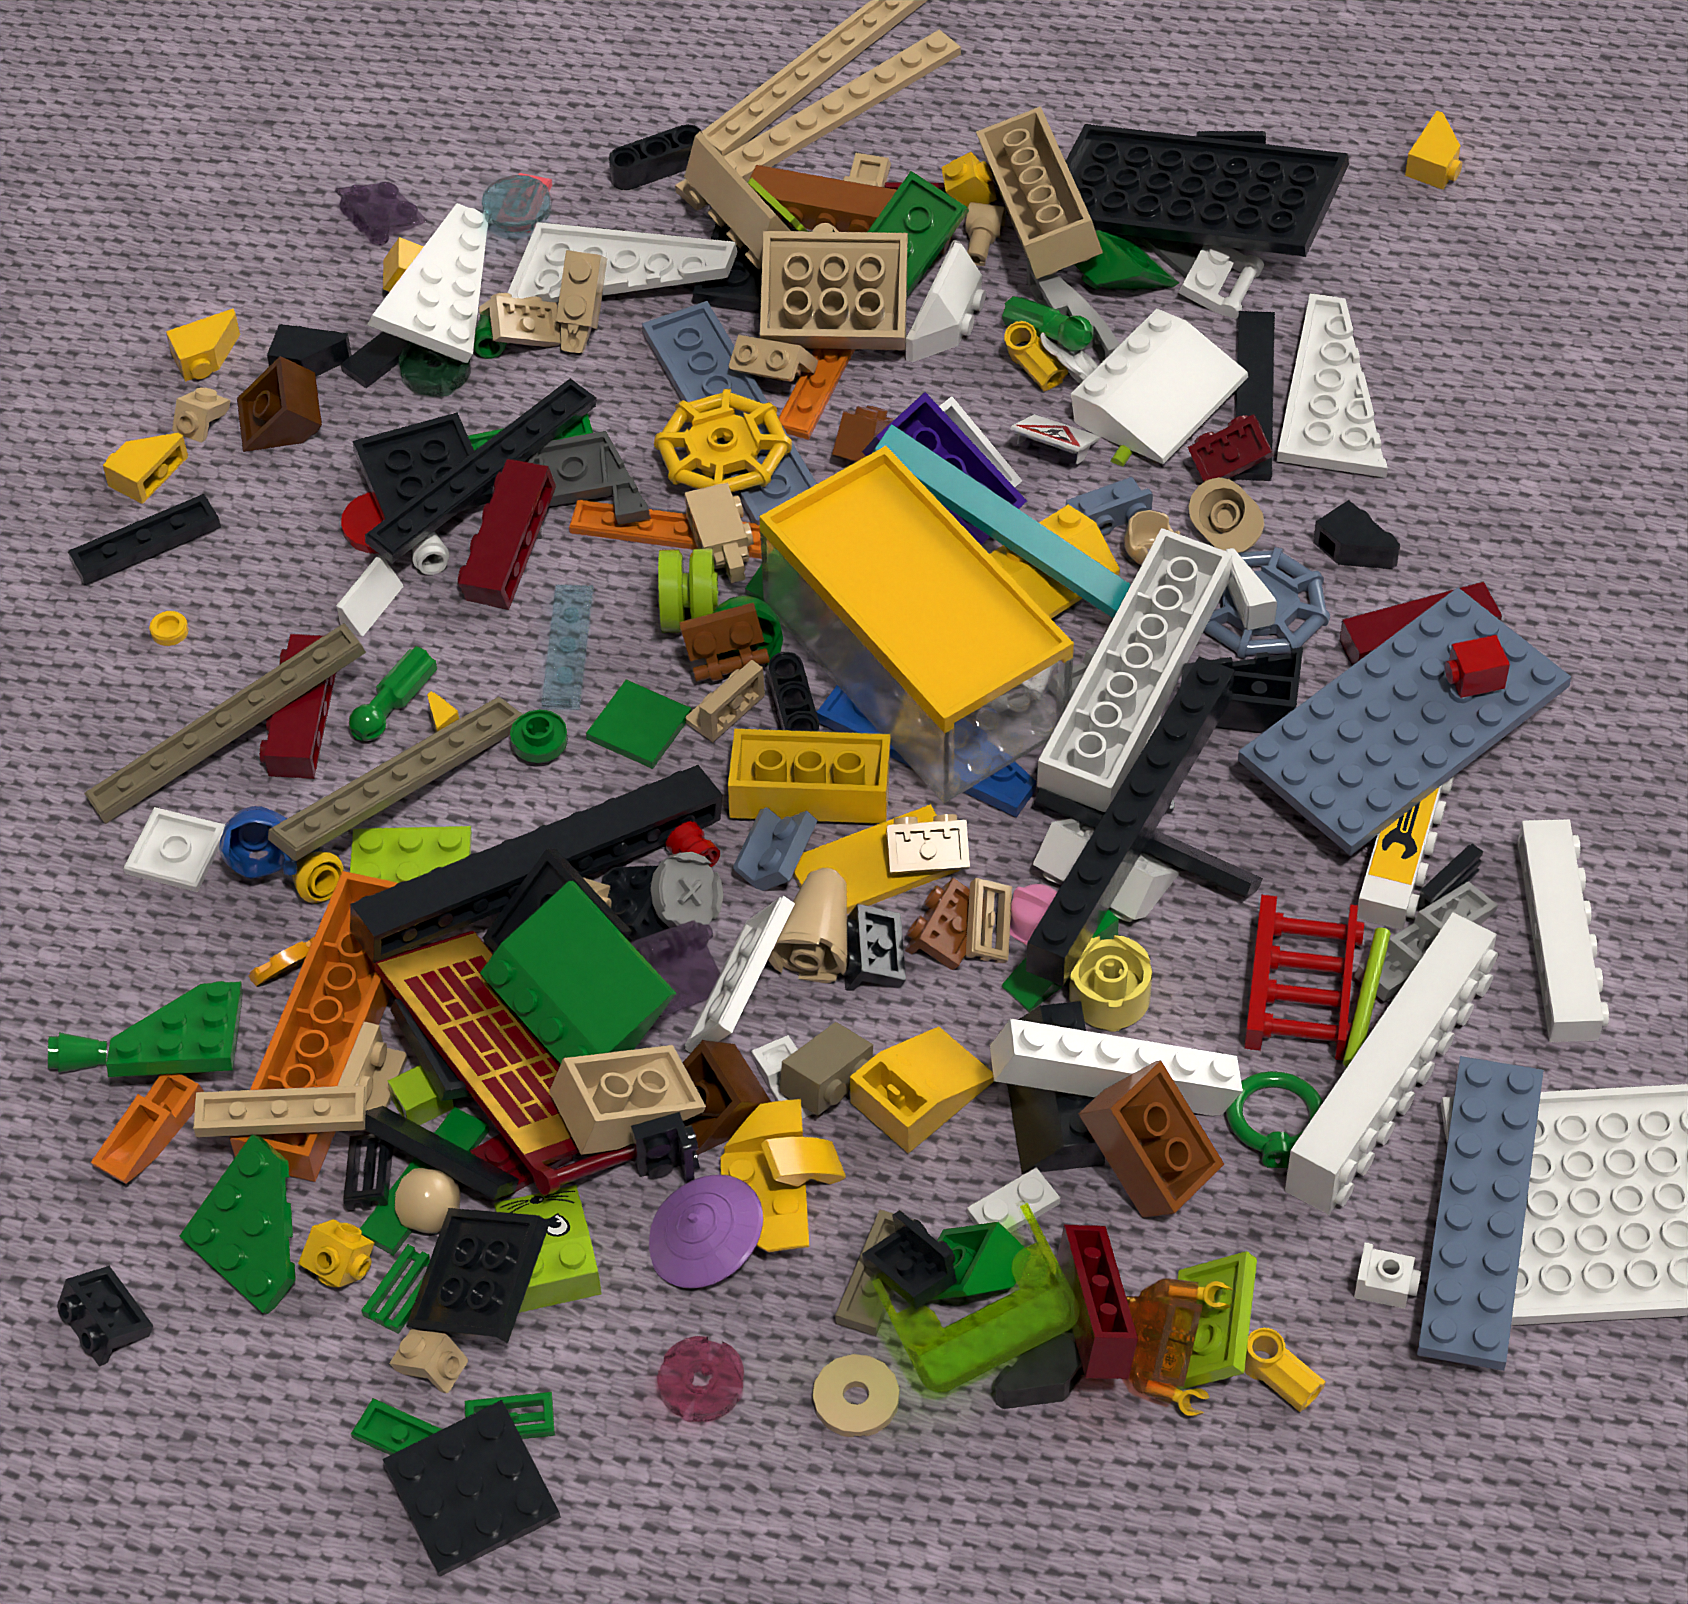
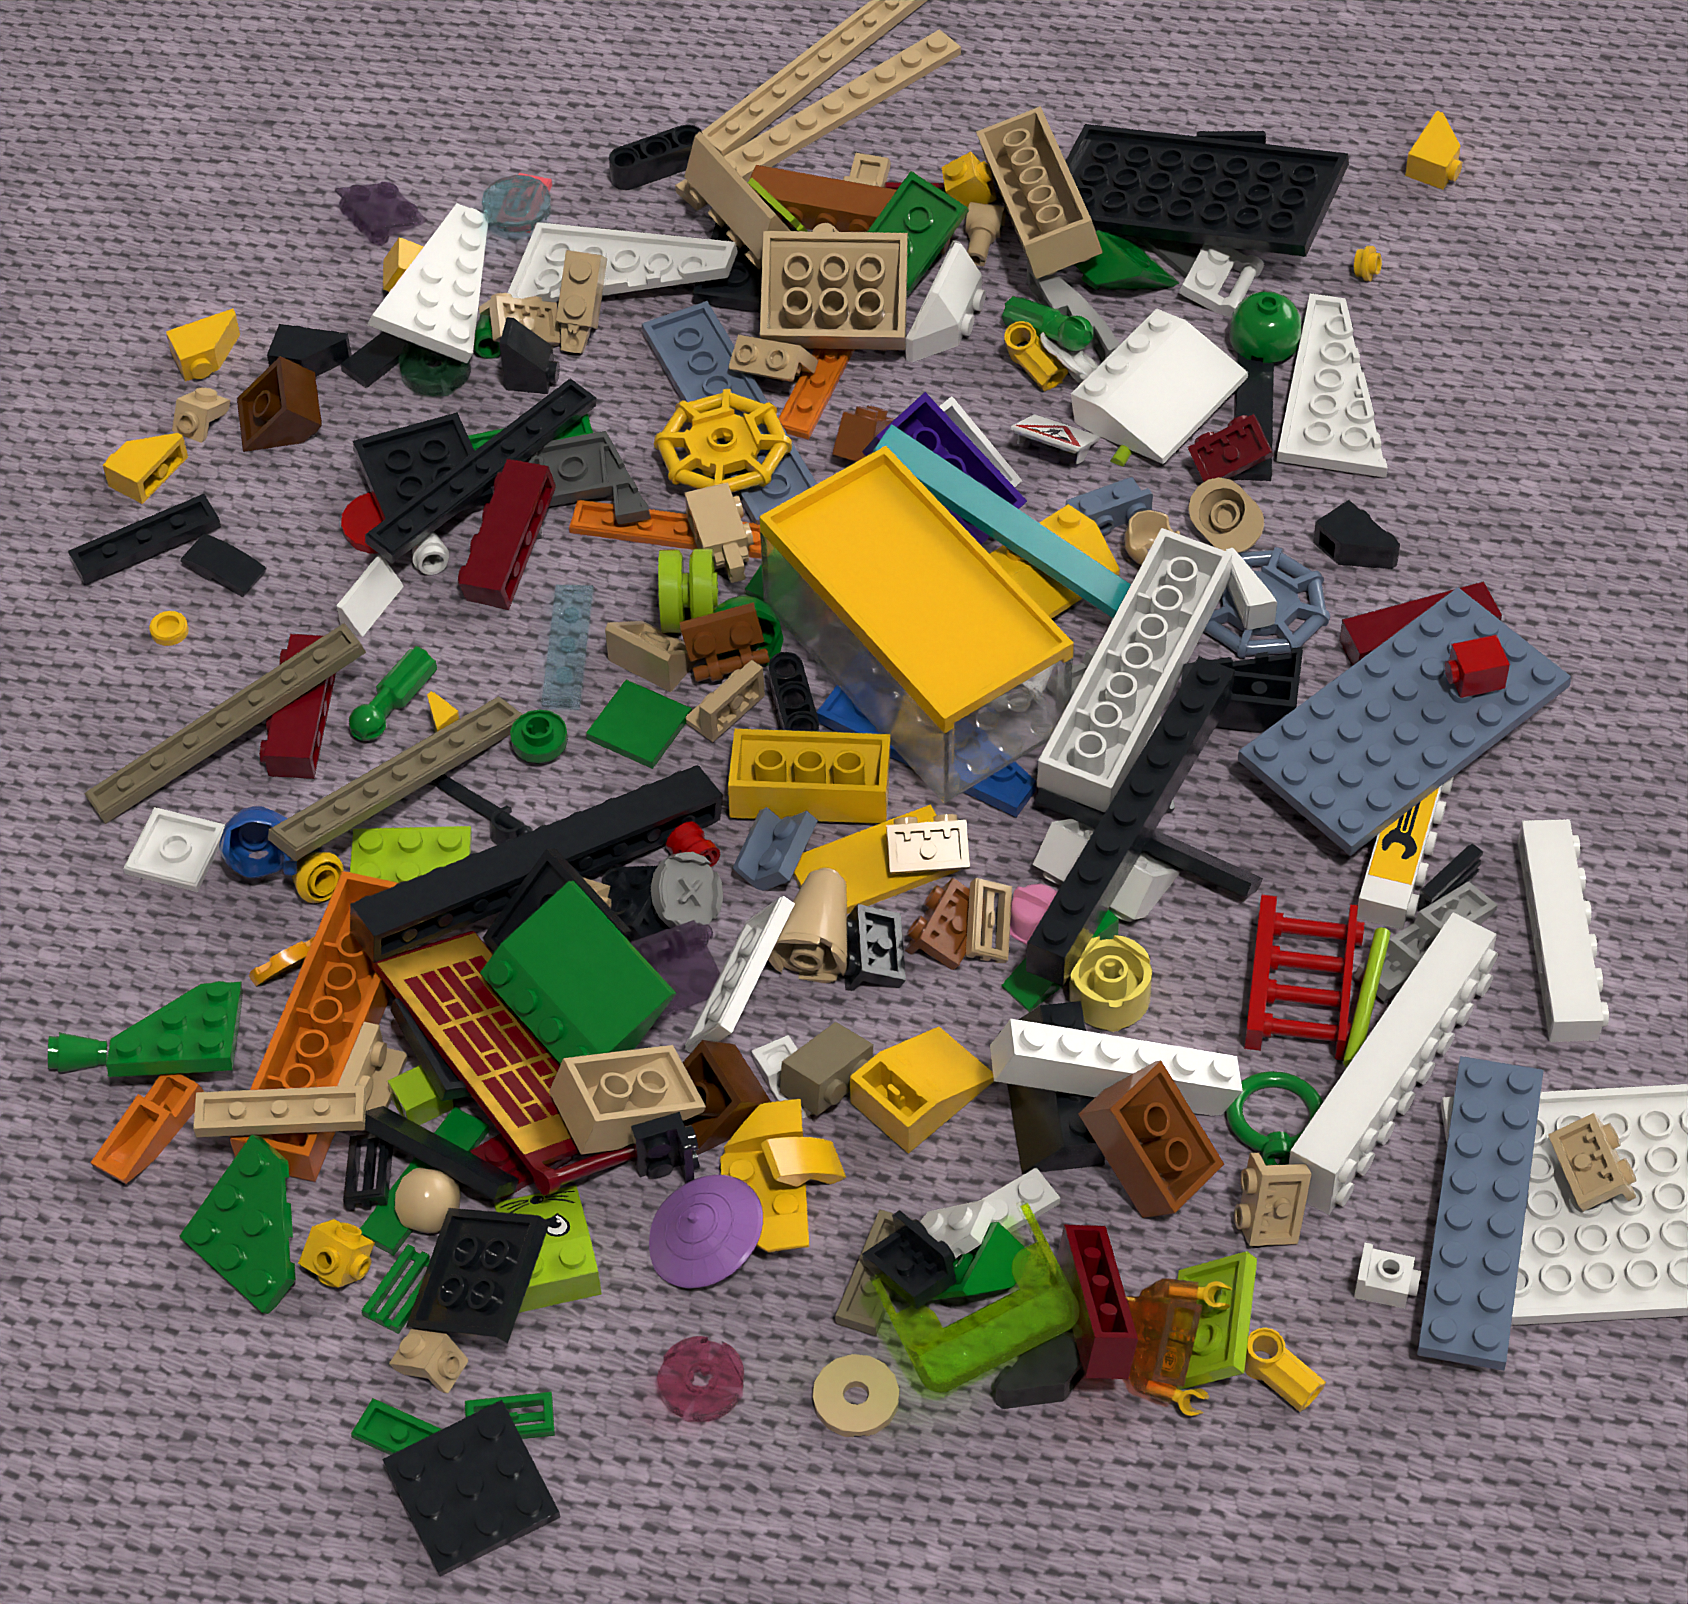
(102, 1313): black bracket -> none
(225, 563): none -> black slope
(502, 824): none -> black sword
(526, 359): none -> black slope
(648, 653): none -> tan slope
(960, 1225): none -> white wing
(1265, 327): none -> green cylinder
(1272, 1202): none -> tan bracket
(1367, 263): none -> yellow plate
(1592, 1162): none -> tan bracket

